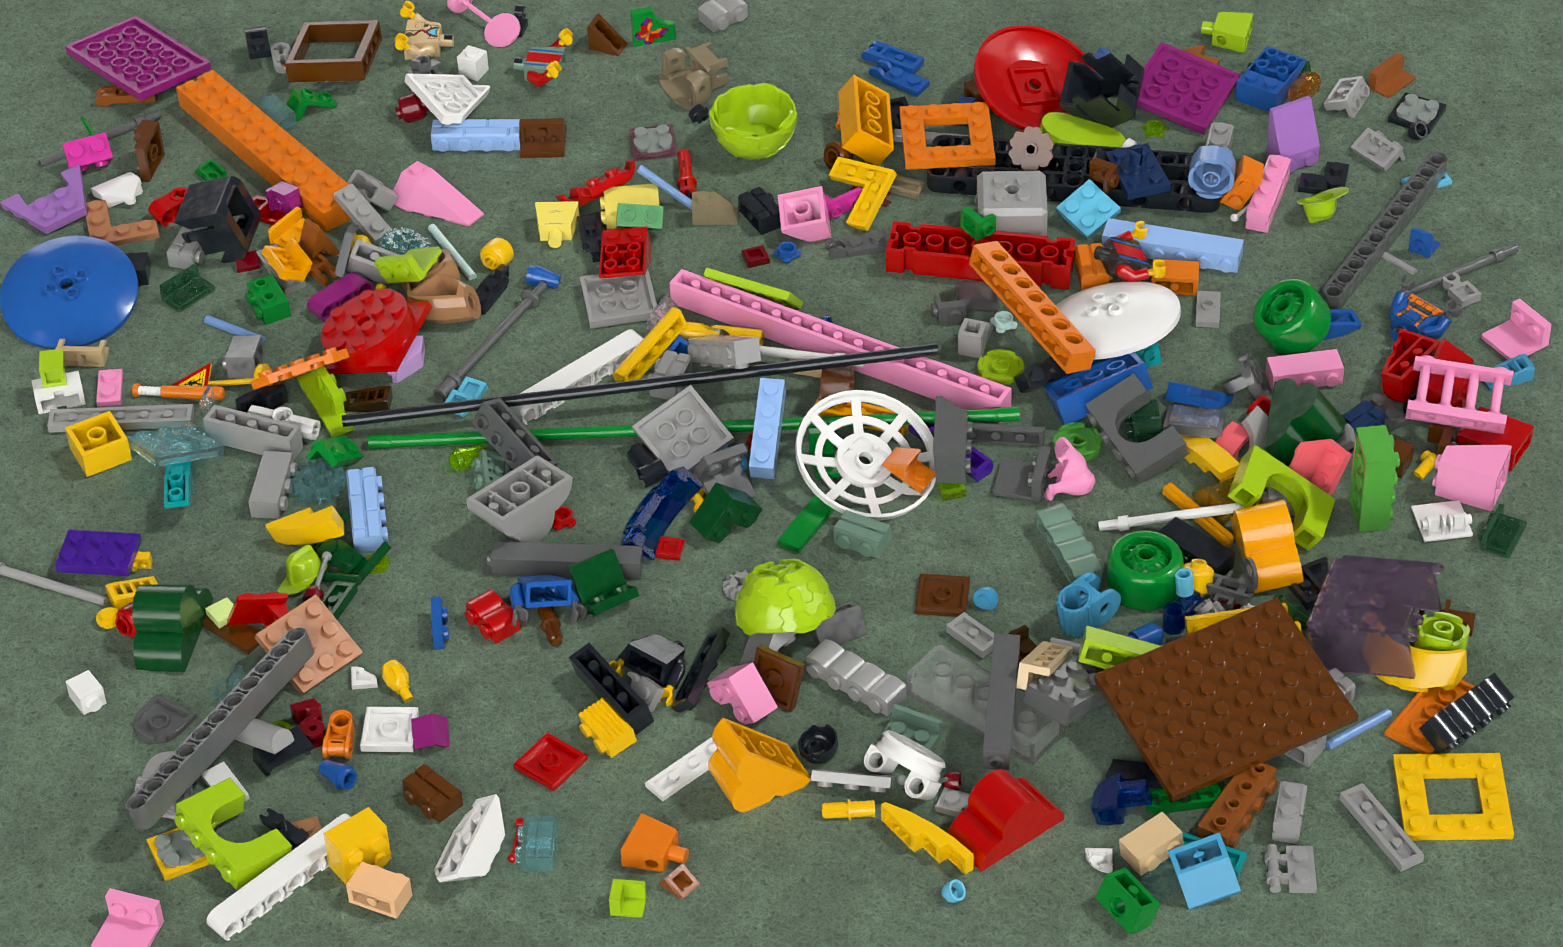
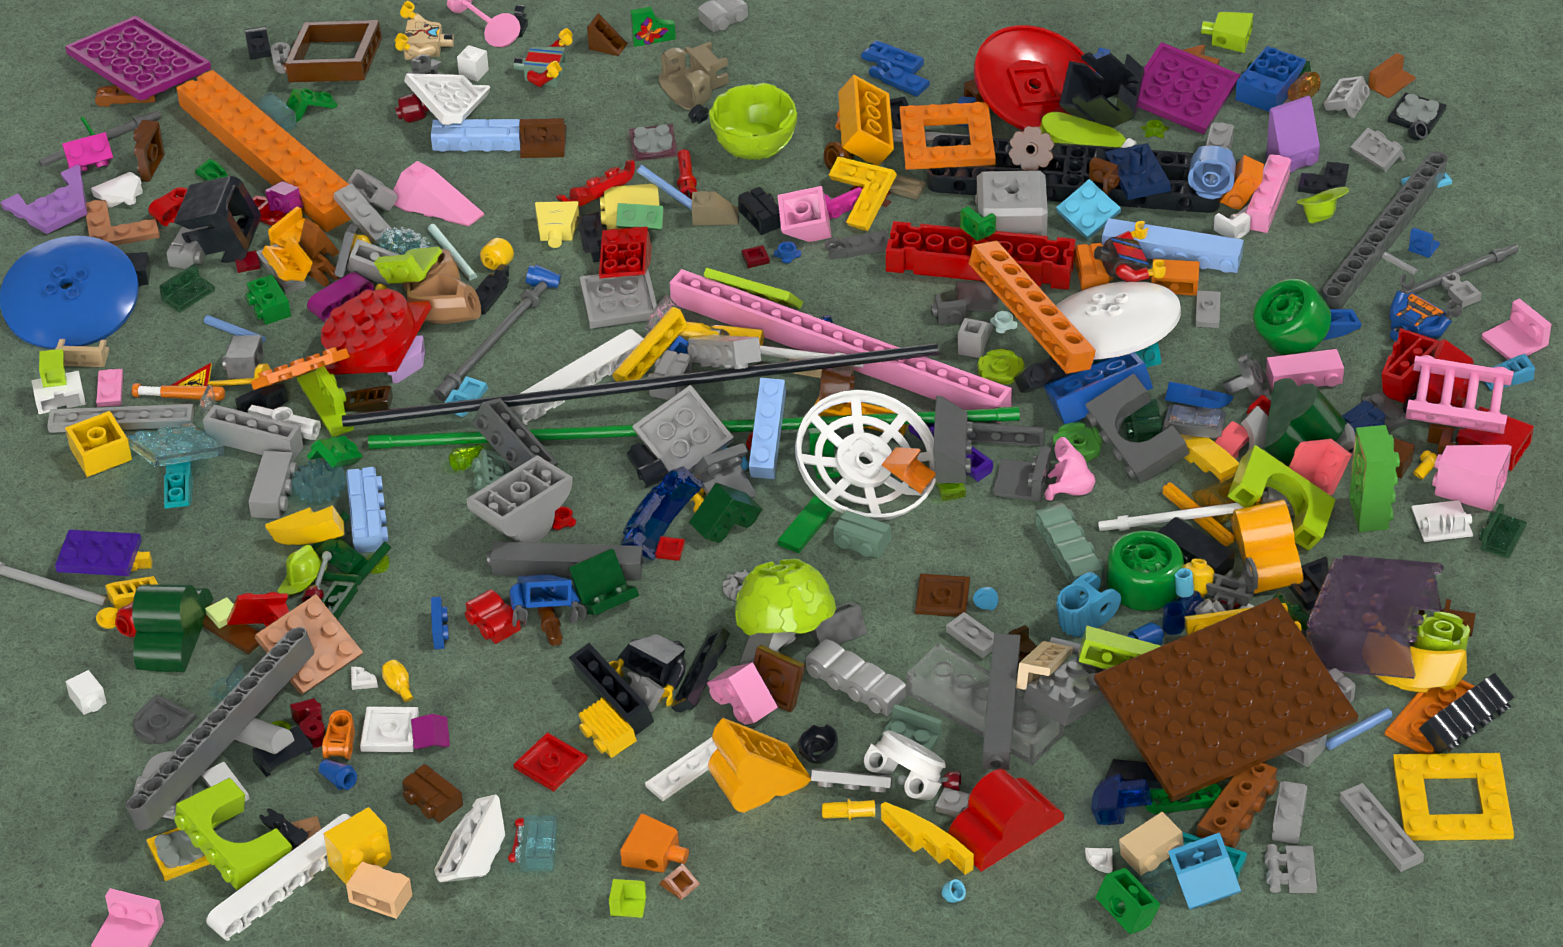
(1232, 228): none -> white panel

